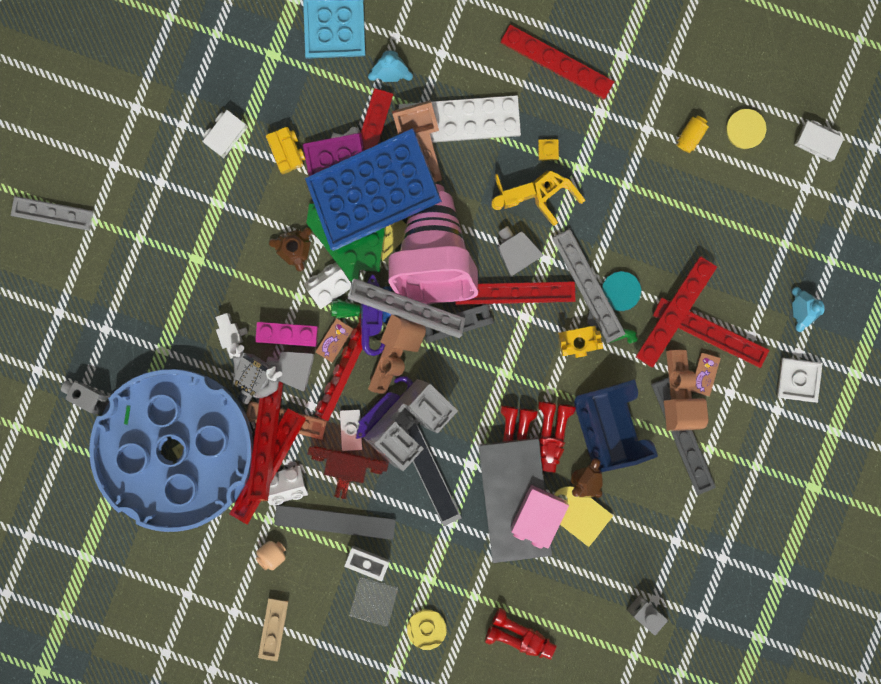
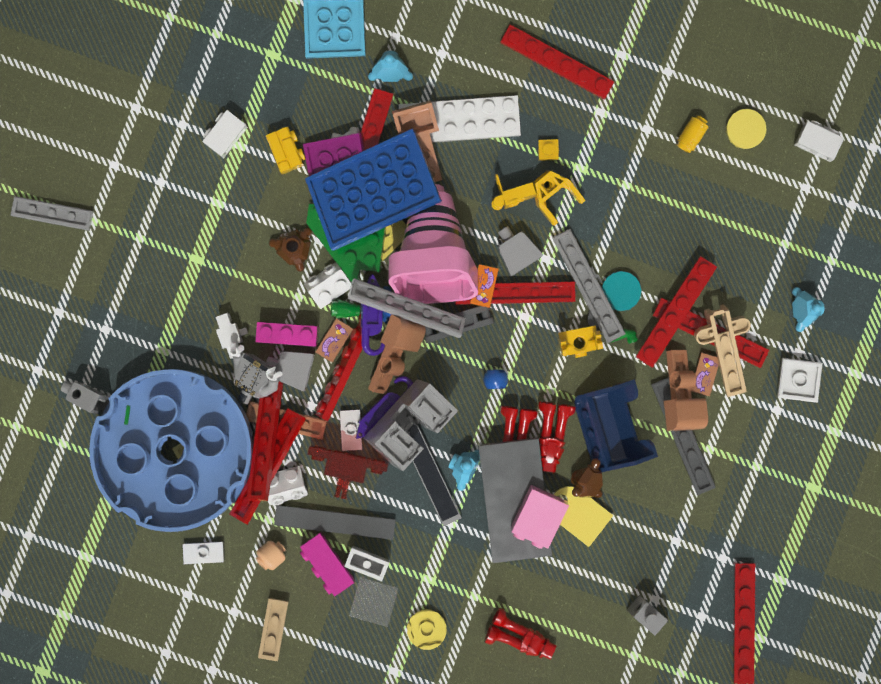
(203, 552): none -> white plate
(326, 564): none -> dark pink brick
(464, 467): none -> medium azure rock
(486, 284): none -> orange tile
(495, 379): none -> blue piece
(725, 347): none -> tan piece
(744, 623): none -> red plate

